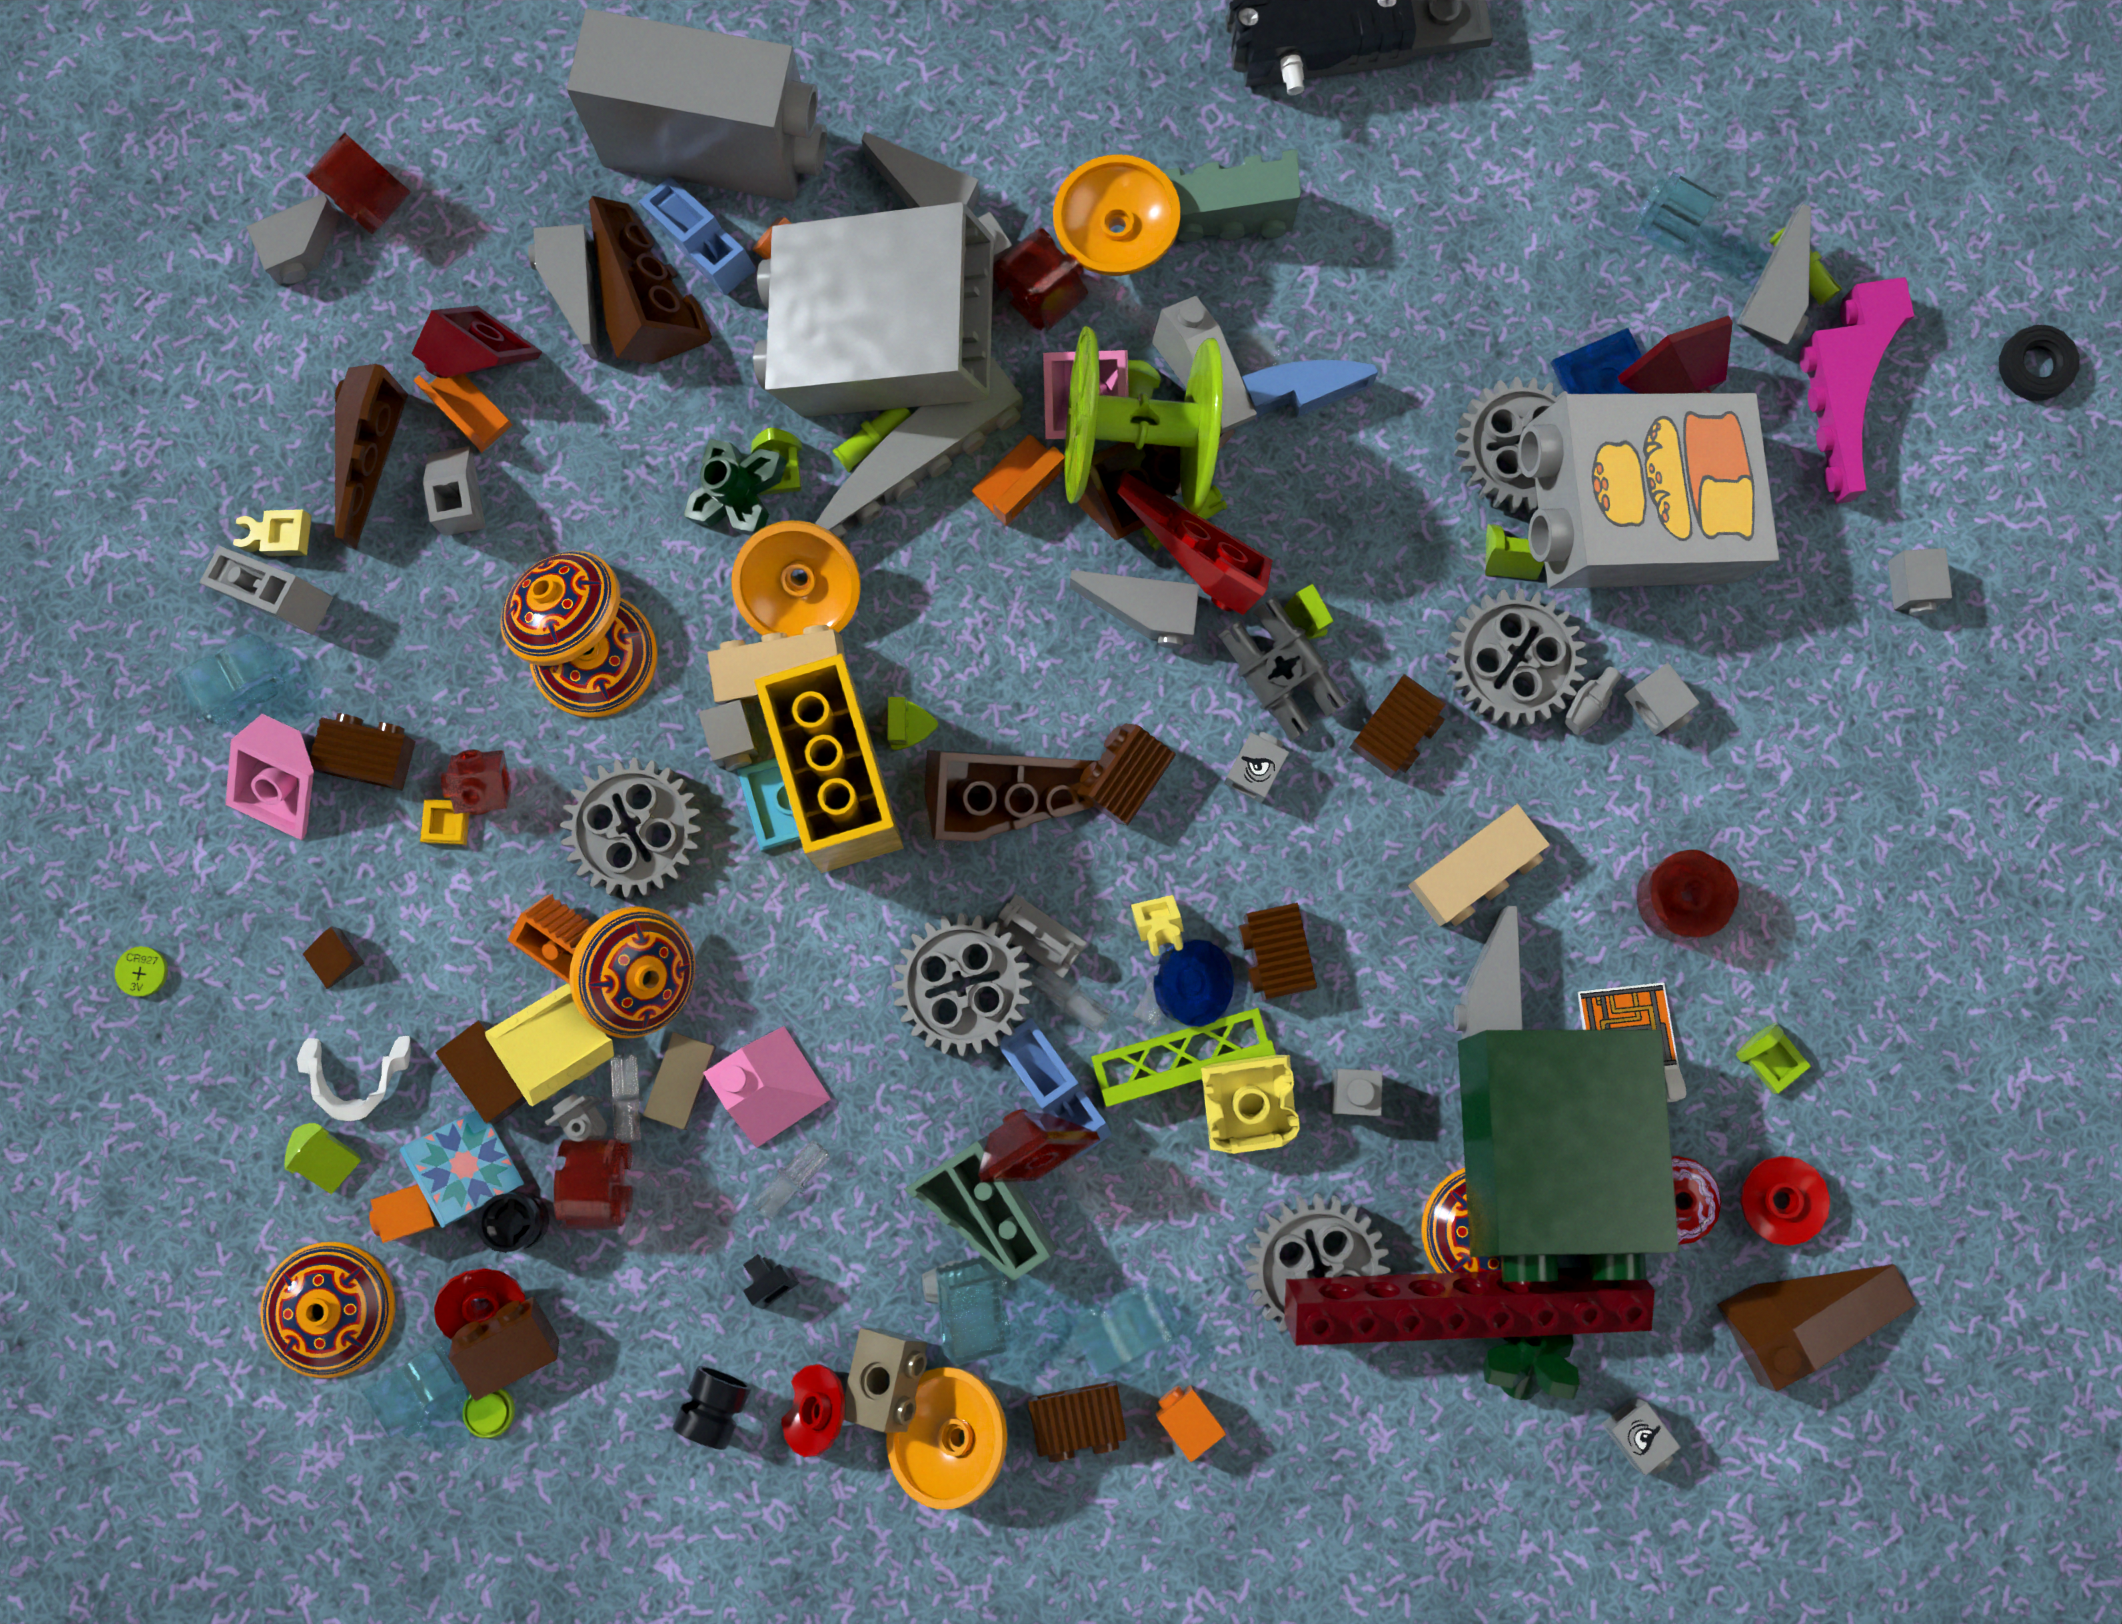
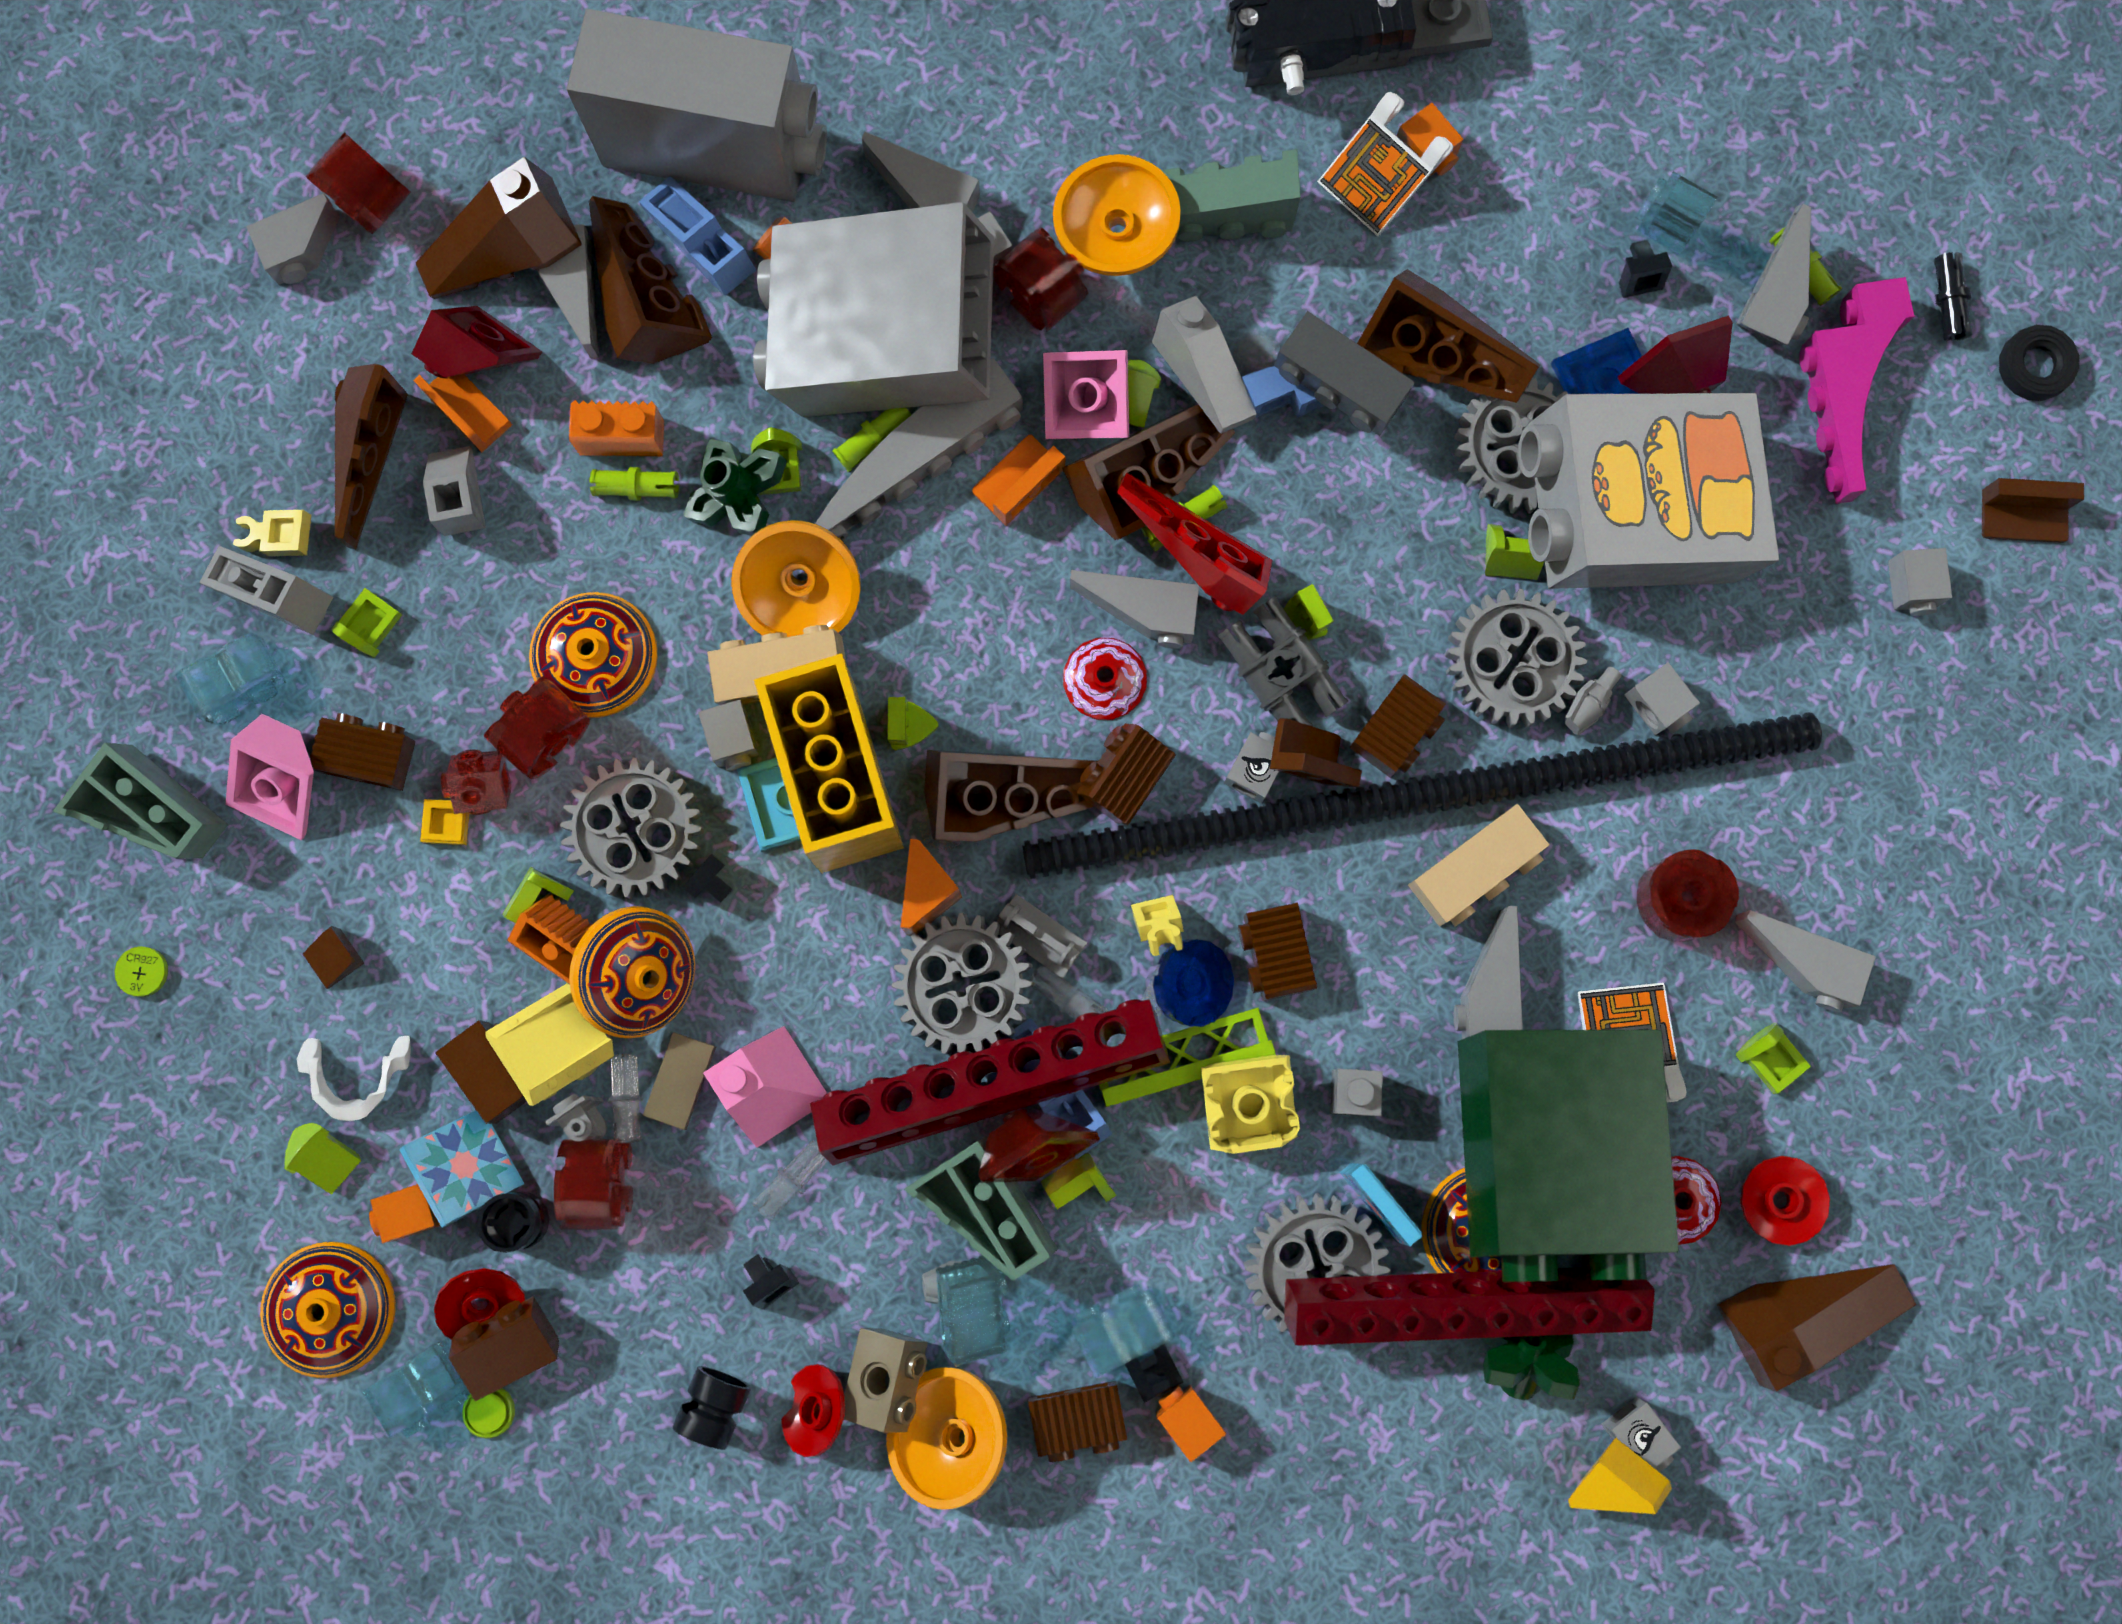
(142, 803): none -> sand green wedge
(366, 623): none -> lime tile
(503, 230): none -> reddish brown wedge
(529, 891): none -> lime tile
(537, 727): none -> clear red brick
(560, 608): dish -> none
(616, 429): none -> orange brick
(634, 483): none -> lime pin
(707, 879): none -> black tile
(926, 891): none -> orange slope
(1011, 1090): none -> dark red brick
(1076, 1179): none -> lime tile
(1098, 698): none -> dish
(1140, 420): lime piece -> none
(1154, 1373): none -> black tile
(1311, 755): none -> reddish brown panel
(1343, 374): none -> dark grey brick
(1378, 170): none -> flag
(1381, 1203): none -> medium azure tile
(1424, 128): none -> orange brick
(1426, 794): none -> black piece
(1440, 340): none -> reddish brown wedge
(1621, 1483): none -> yellow slope
(1644, 270): none -> black tile
(1812, 962): none -> light grey slope
(1953, 296): none -> black pin
(2029, 509): none -> reddish brown panel

